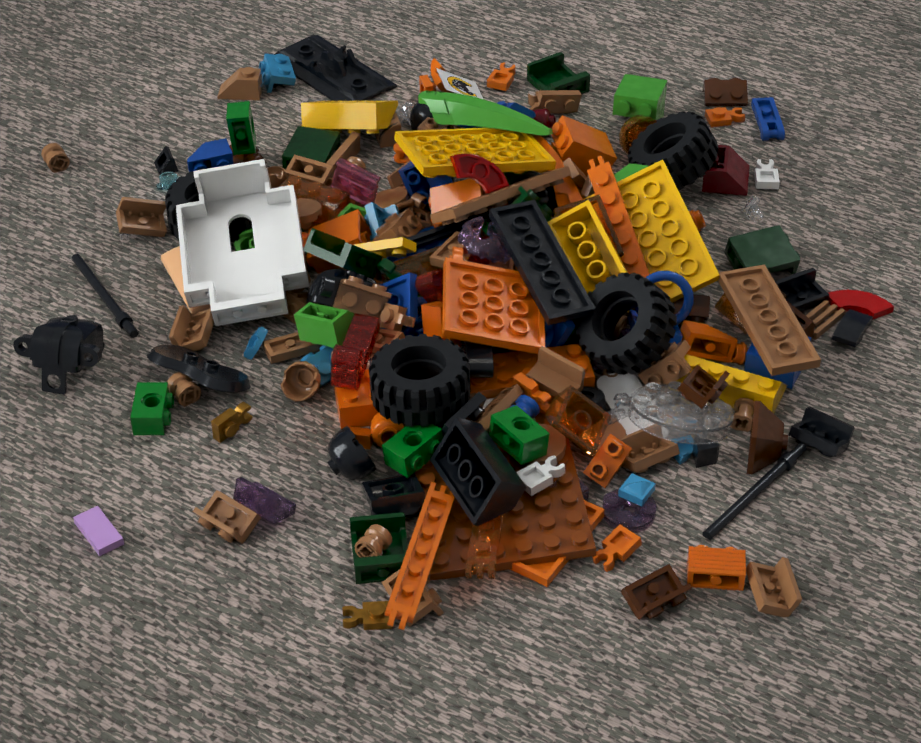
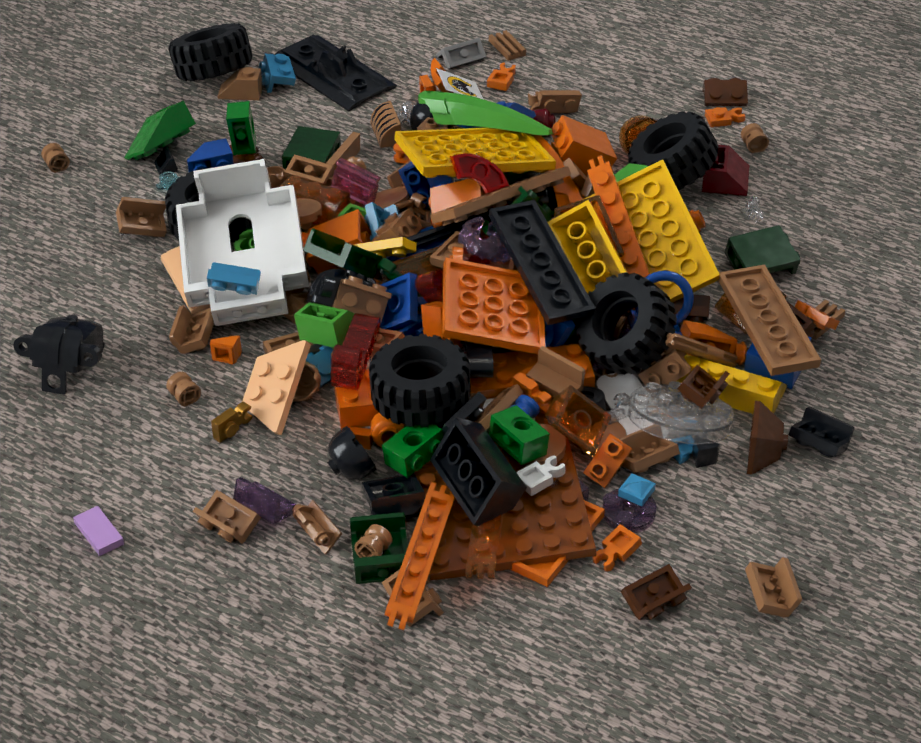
(122, 318): black bar -> none
(151, 408): green brick -> none
(161, 130): none -> green slope
(199, 368): black plate -> none
(210, 52): none -> black tyre
(226, 349): none -> orange slope
(233, 278): none -> dark azure bracket
(256, 340): dark azure tile -> none
(275, 384): none -> light nougat wing
(317, 525): none -> medium nougat hinge
(348, 115): yellow slope -> none
(370, 616): pearl gold plate -> none
(394, 317): medium nougat plate -> none
(462, 53): none -> light grey panel
(510, 44): none -> medium nougat tile
(553, 74): dark green panel -> none
(640, 96): bright green slope -> none
(701, 350): none -> medium nougat axle
(716, 567): orange brick -> none
(743, 414): medium nougat bush -> none
(754, 138): none -> medium nougat wheel
(766, 176): white plate -> none
(768, 118): blue plate -> none
(784, 463): black bar -> none
(802, 290): black bracket -> none
(819, 318): none -> orange plate
(852, 328): black slope -> none
(861, 302): red tile -> none

